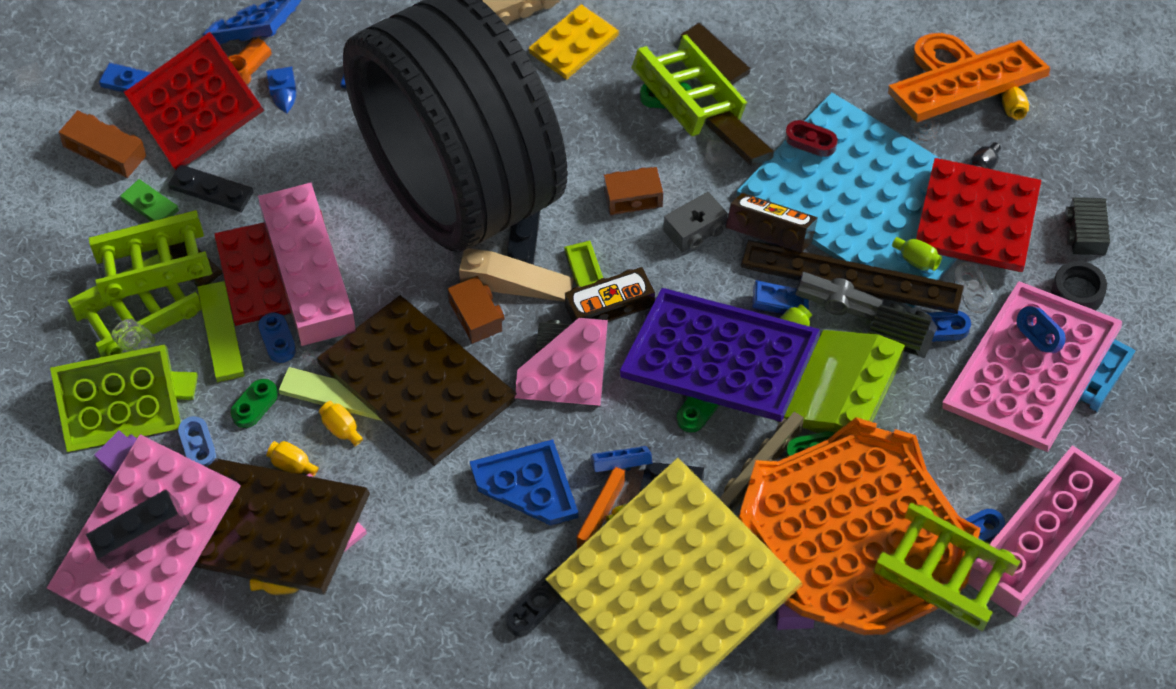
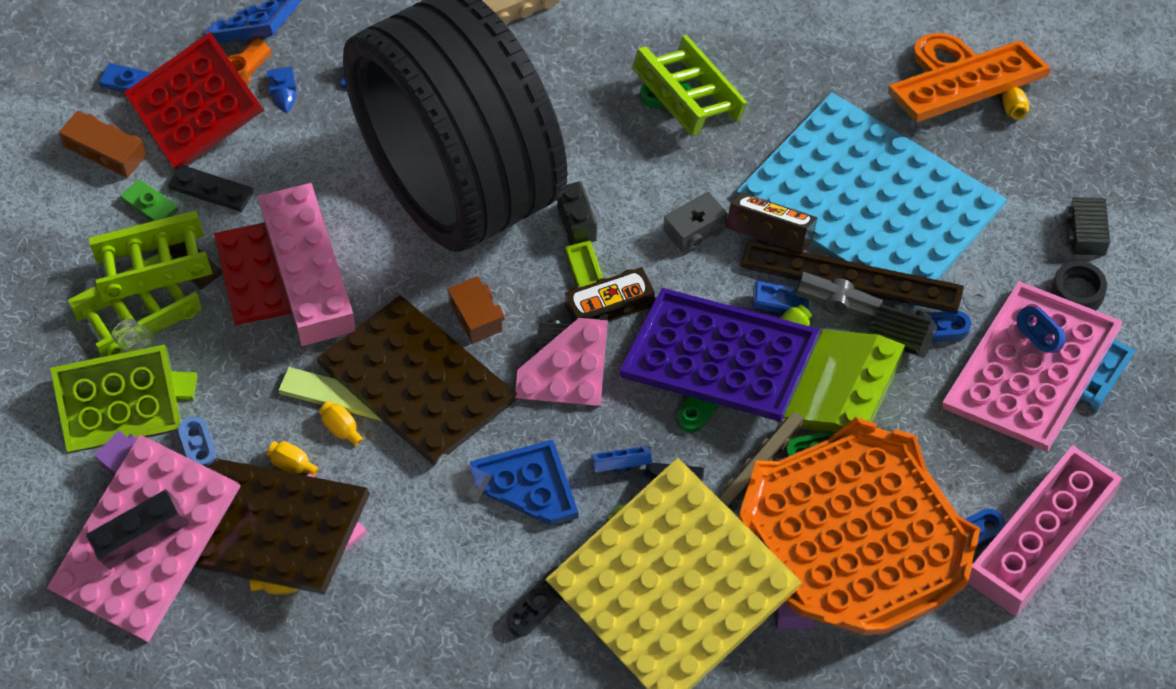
(220, 331): lime tile -> none
(255, 402): green plate -> none
(275, 336): blue plate -> none
(459, 477): none -> clear tile
(513, 276): tan slope -> none
(524, 239): black plate -> none
(573, 41): yellow plate -> none
(577, 214): none -> pearl dark grey brick
(602, 506): orange tile -> none
(633, 190): dark orange brick -> none
(719, 54): dark brown tile -> none
(740, 138): dark brown tile -> none
(812, 138): dark red plate -> none
(918, 253): lime plant -> none
(948, 595): lime fence -> none
(979, 214): red plate -> none
(986, 156): black plant -> none

